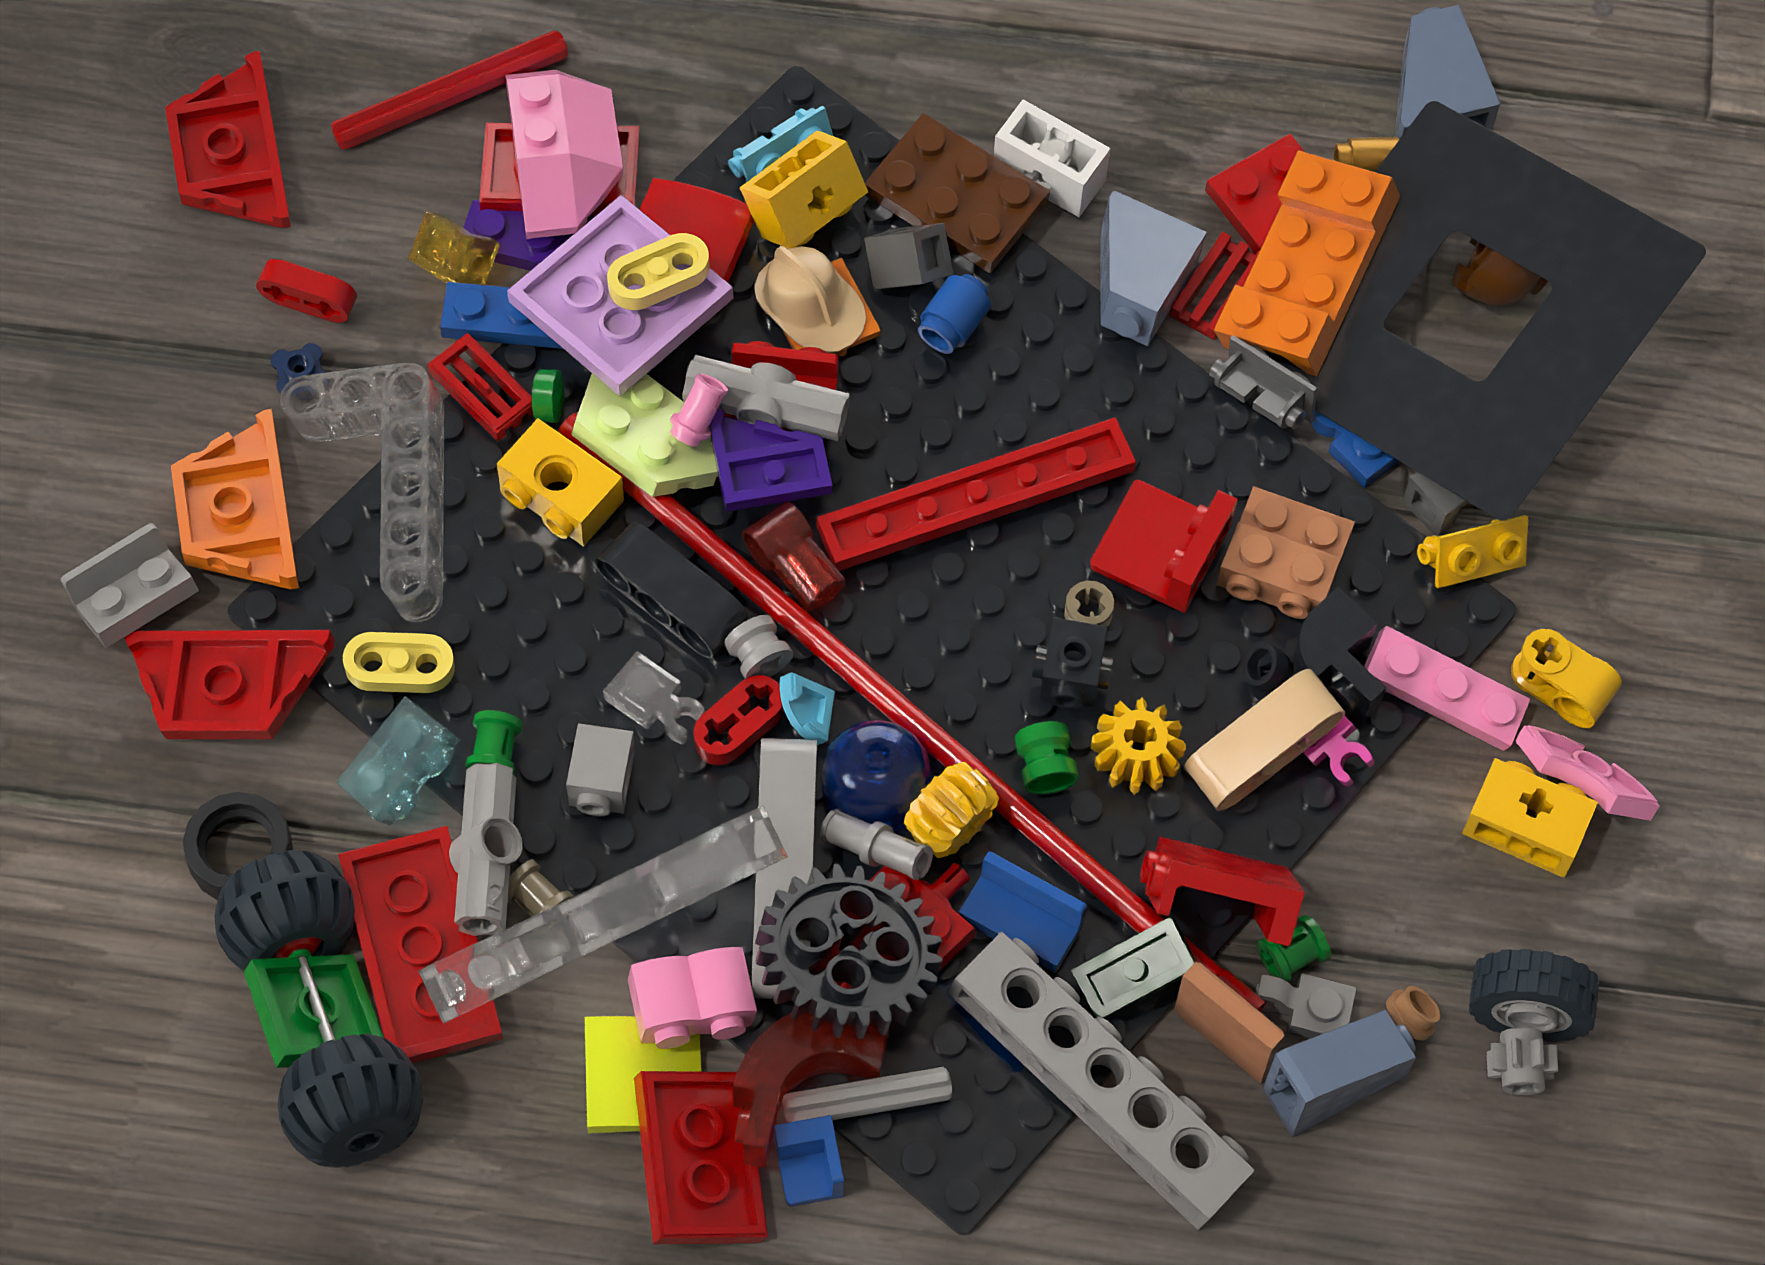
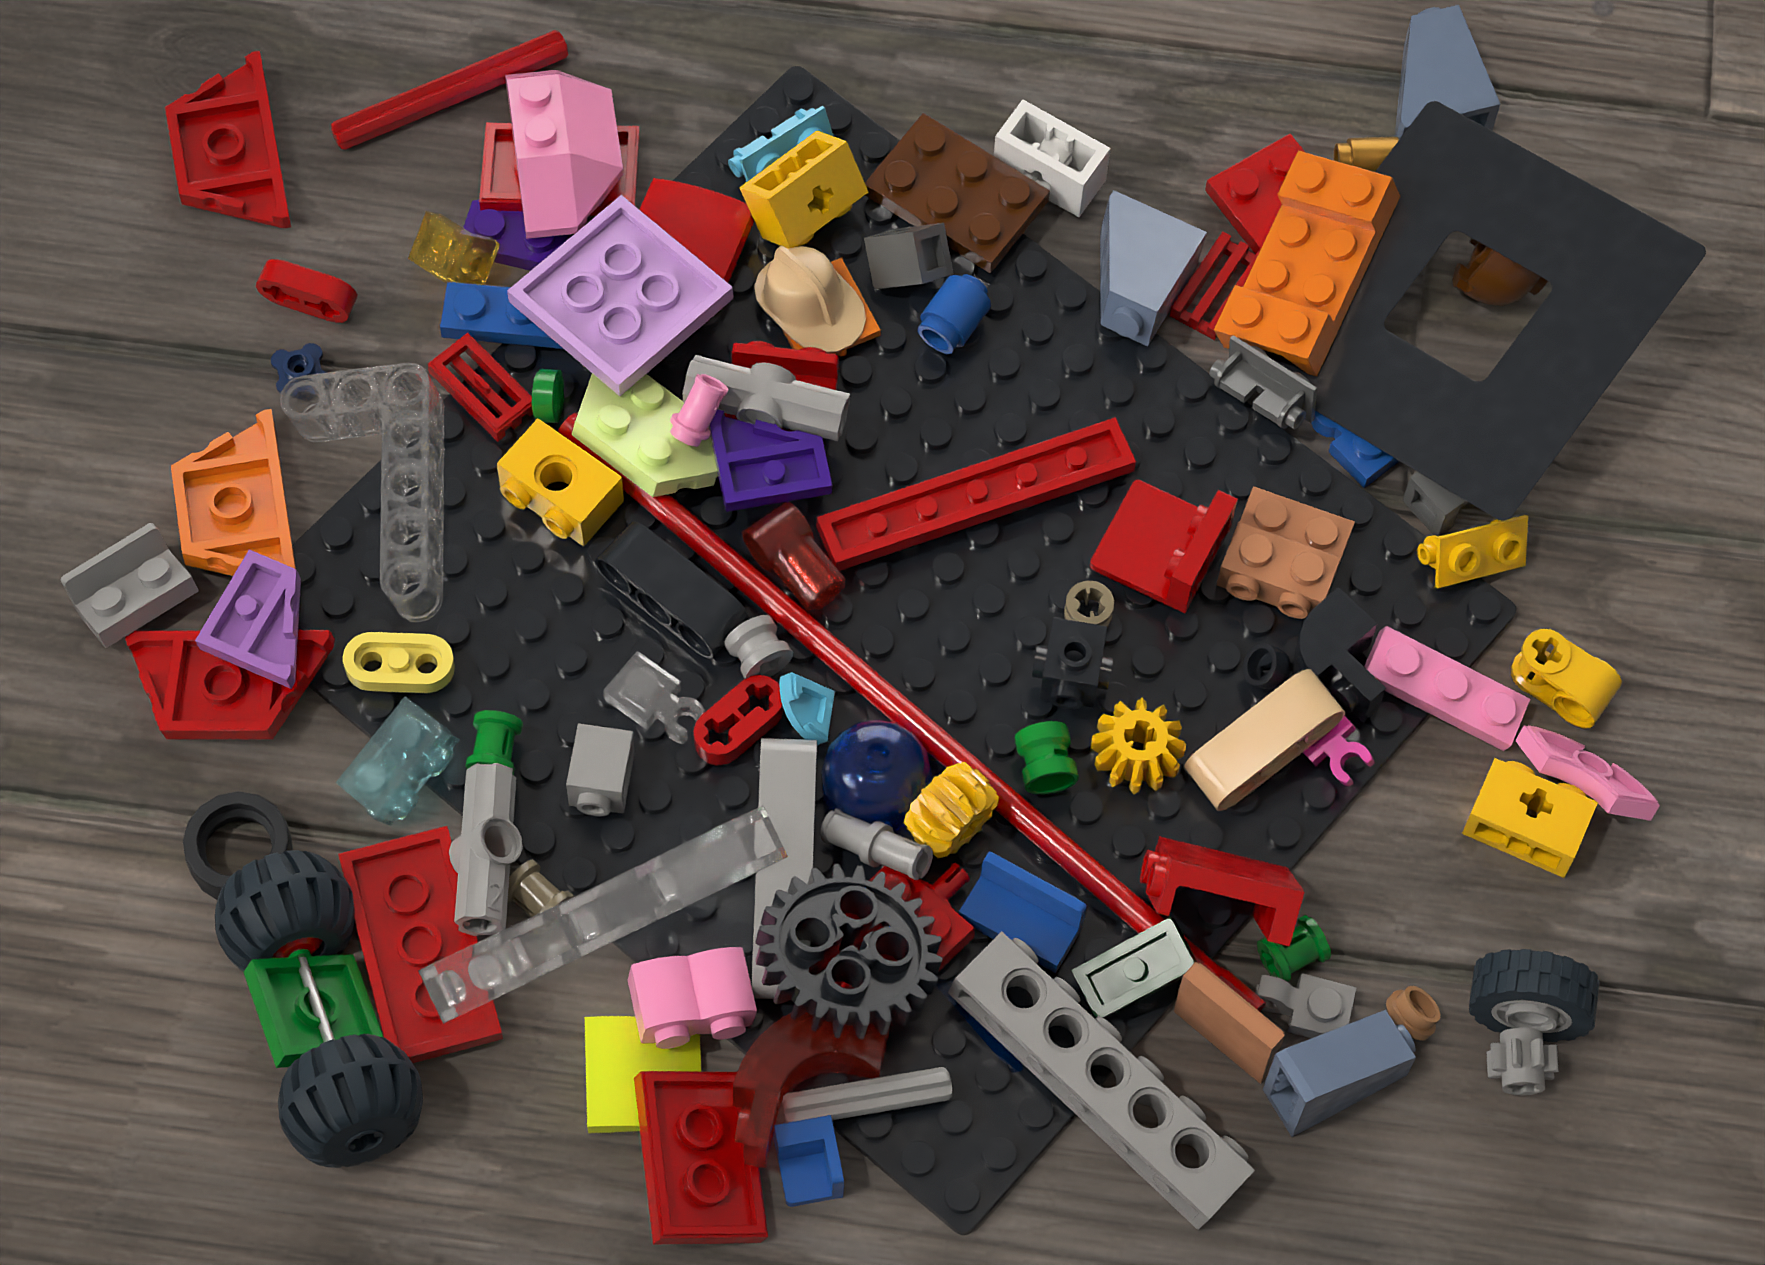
(257, 620): none -> medium lavender wing
(656, 271): light yellow plate -> none

